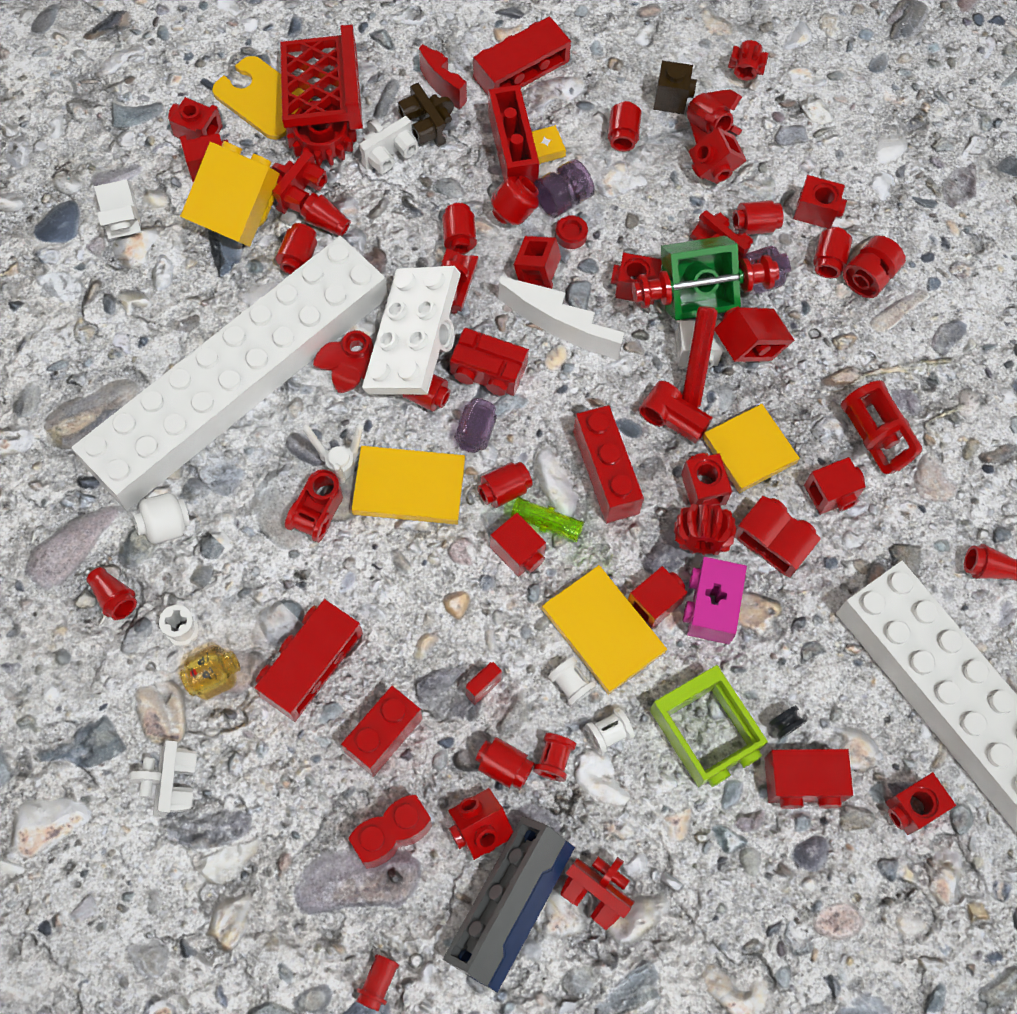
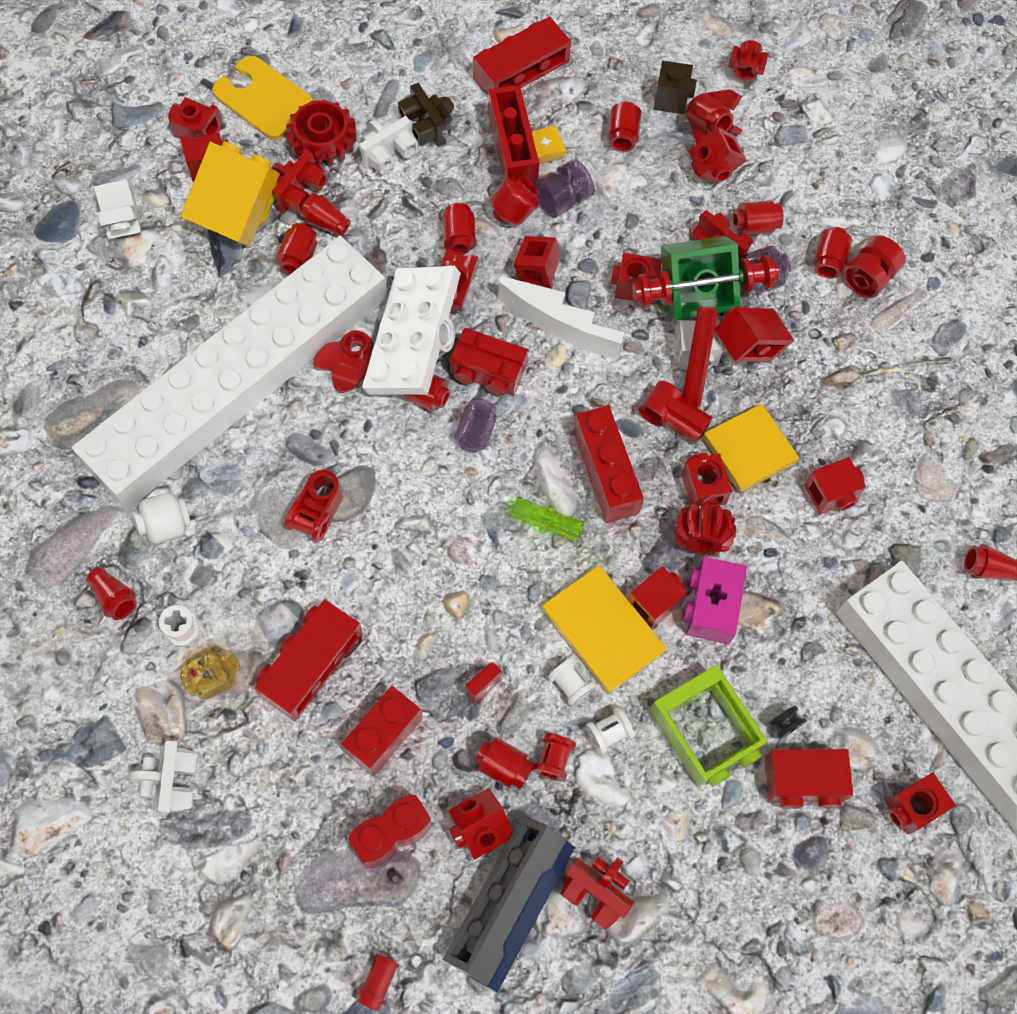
(338, 459): white plant -> none
(344, 77): red fence -> none
(408, 485): yellow tile -> none
(435, 70): red slope -> none
(504, 484): red brick -> none
(518, 545): red brick -> none
(571, 232): red tile -> none
(777, 535): red brick -> none
(820, 202): red brick -> none
(885, 435): red piece -> none

